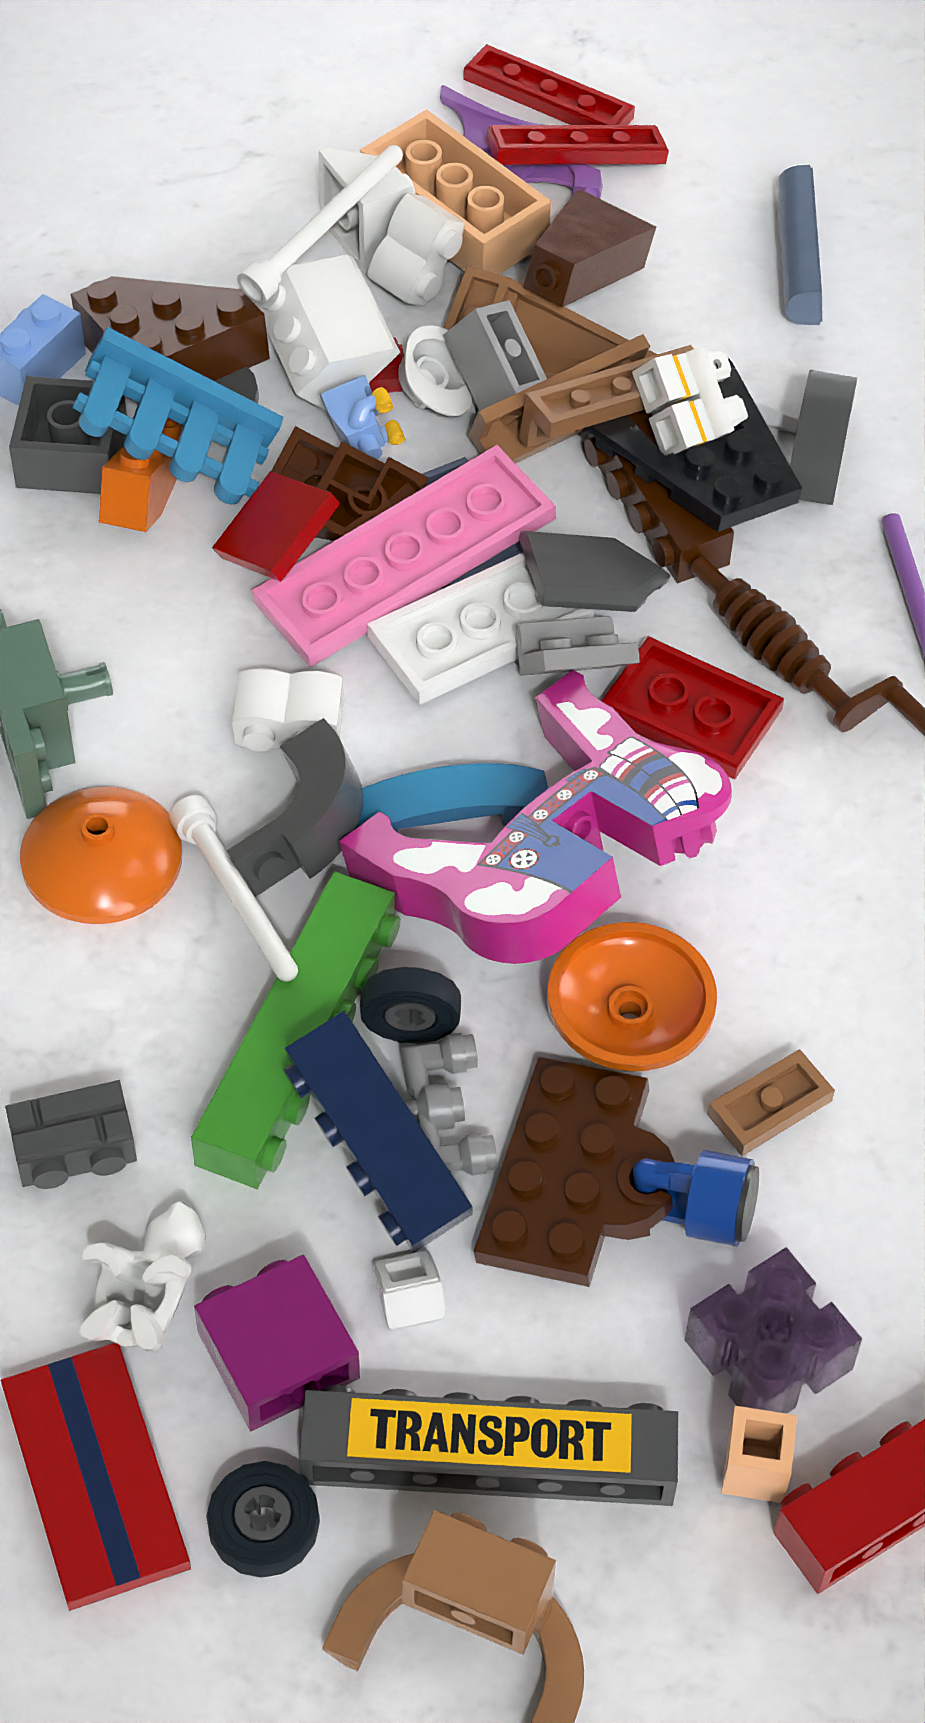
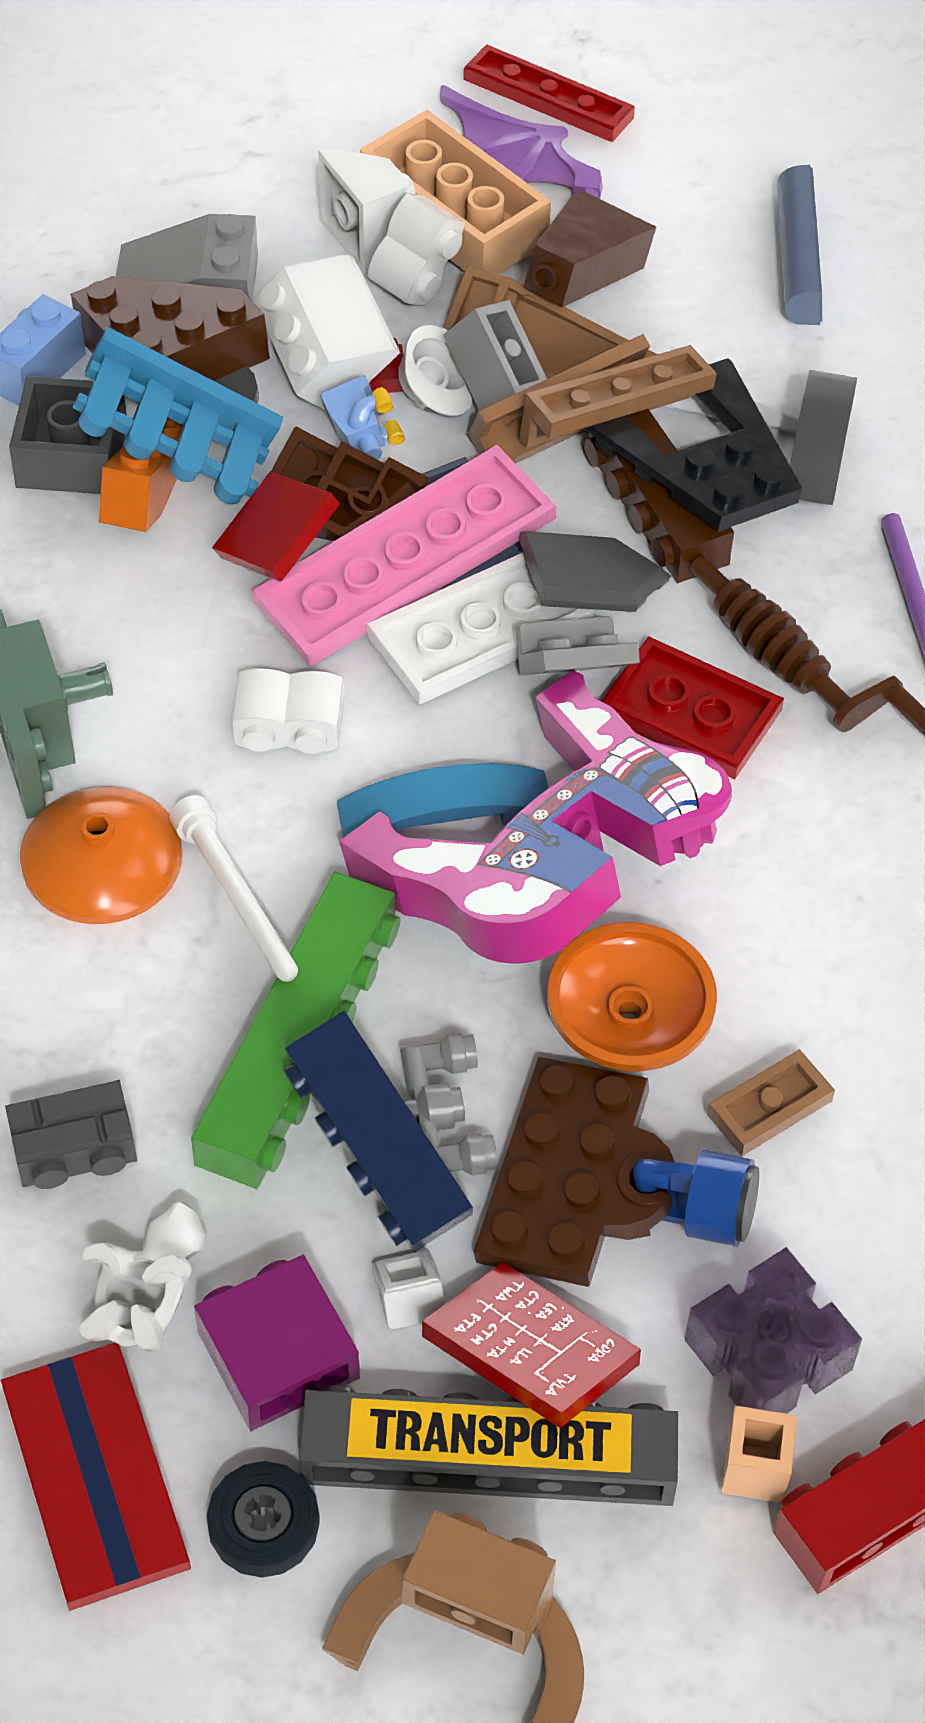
(202, 251): none -> light grey slope
(262, 278): white piece -> none
(314, 822): dark grey arch -> none
(410, 1005): black bush -> none
(531, 1344): none -> tile
(576, 144): red tile -> none
(693, 399): white hips -> none

